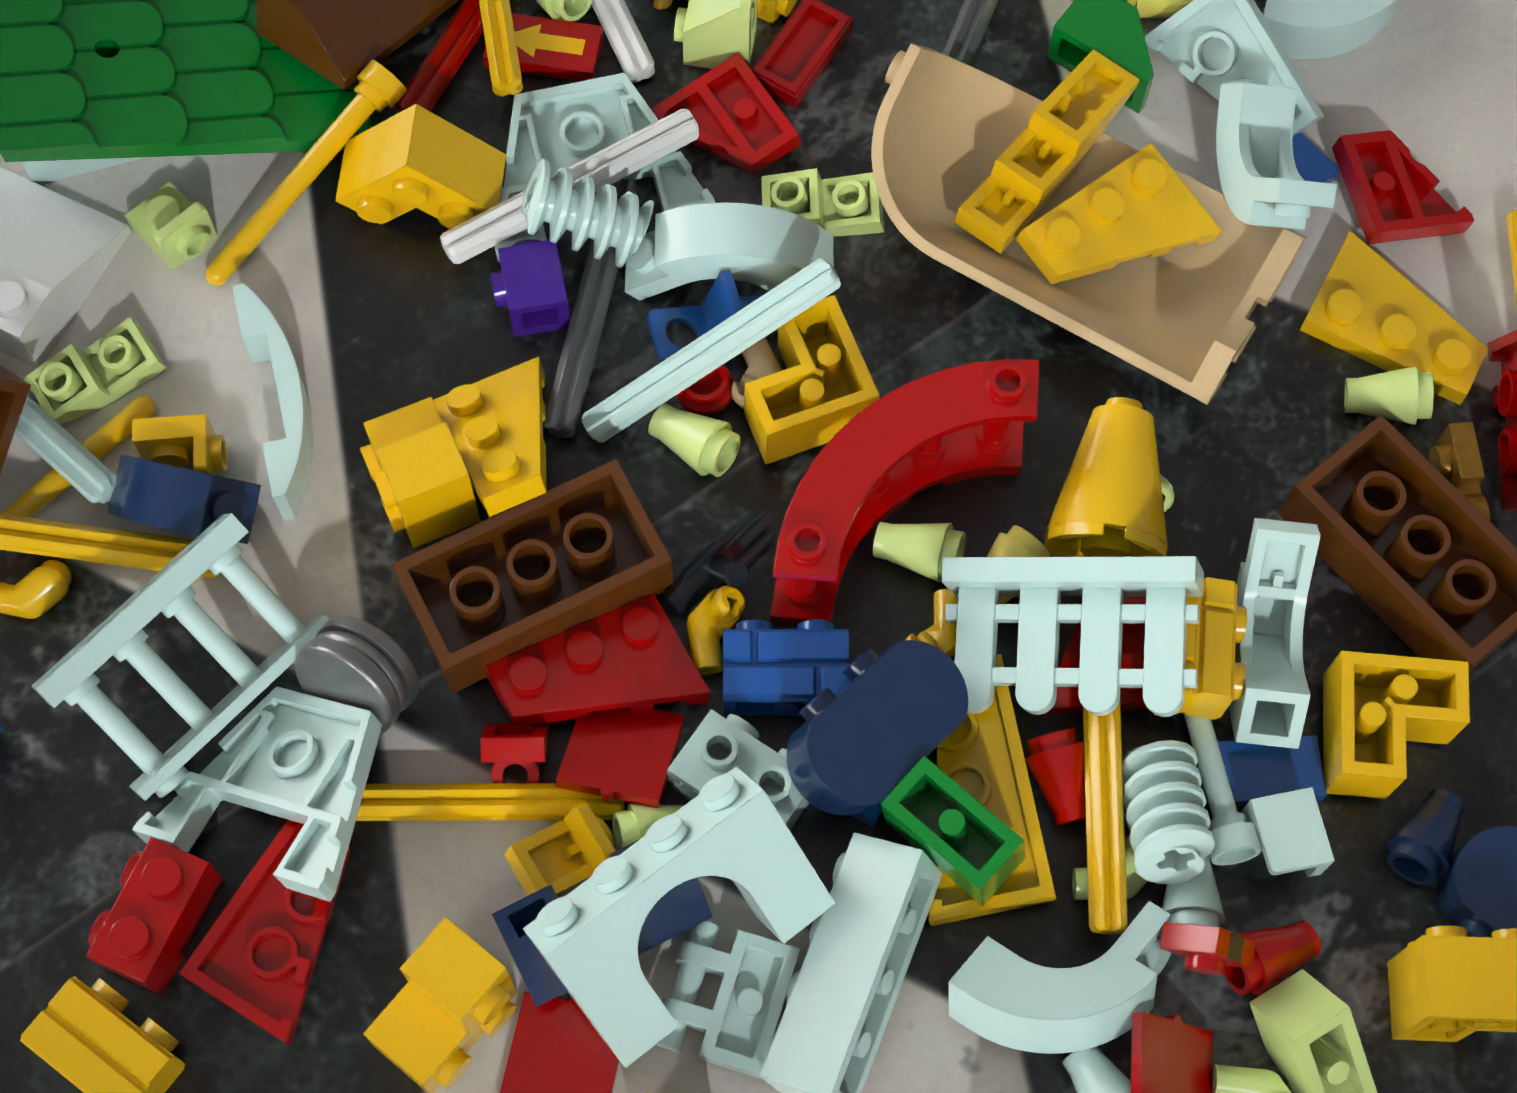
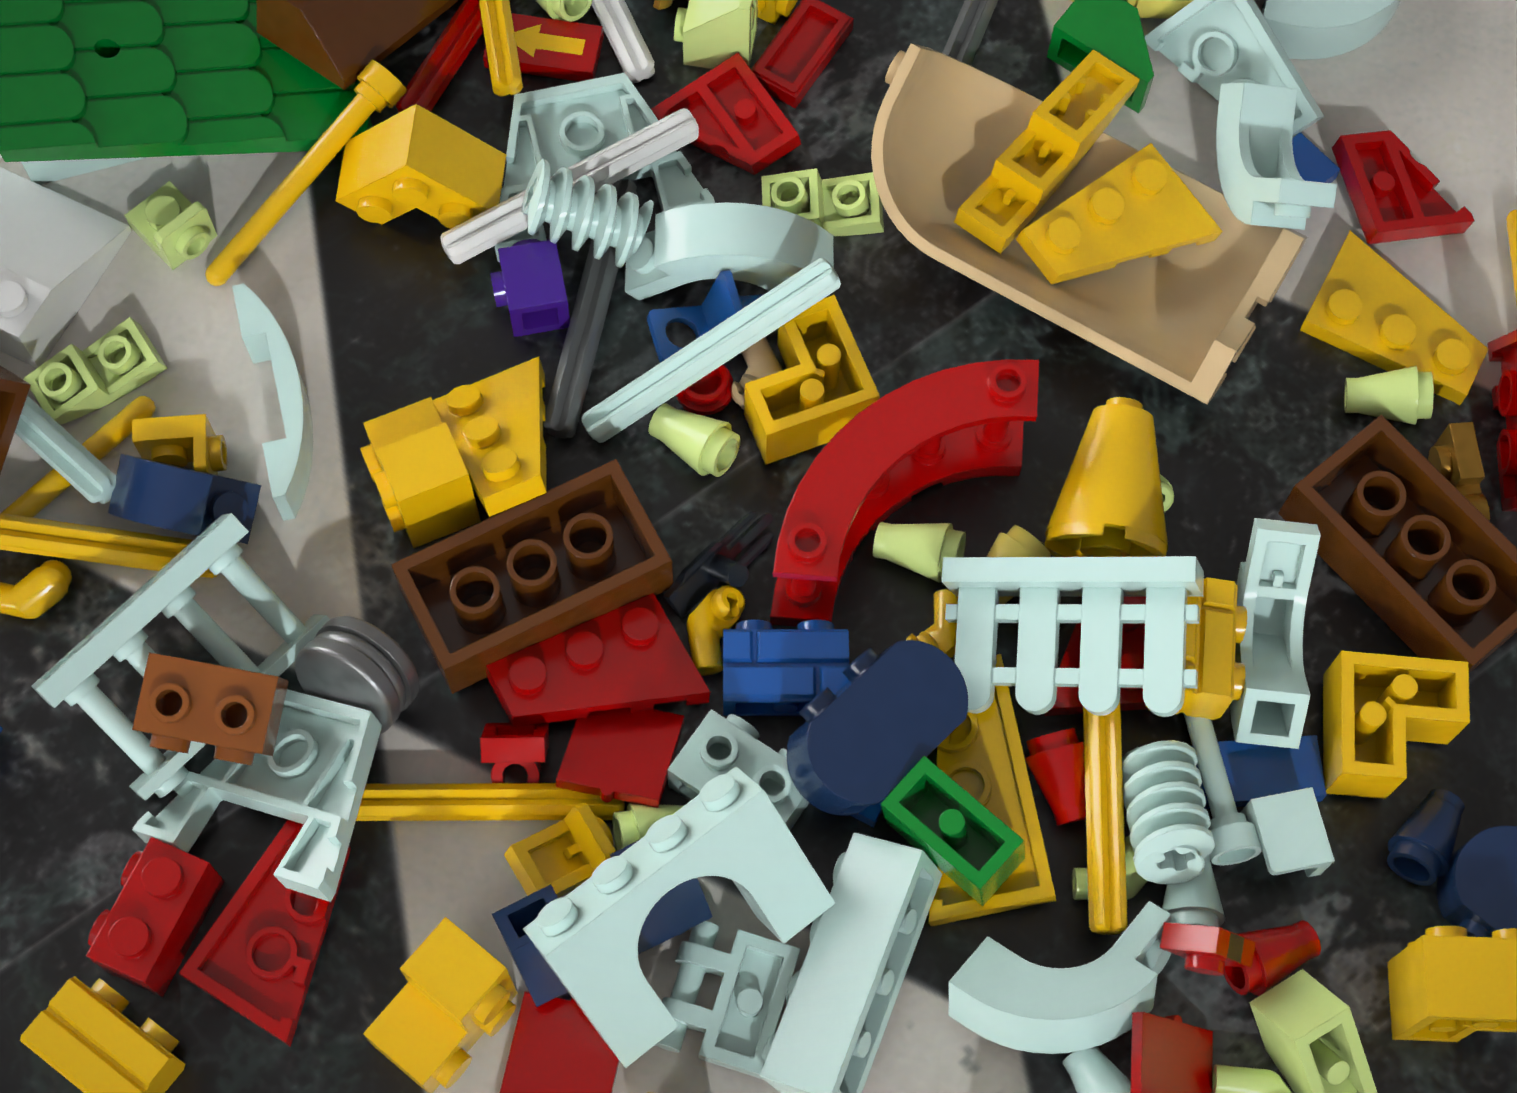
(210, 706): none -> dark orange brick

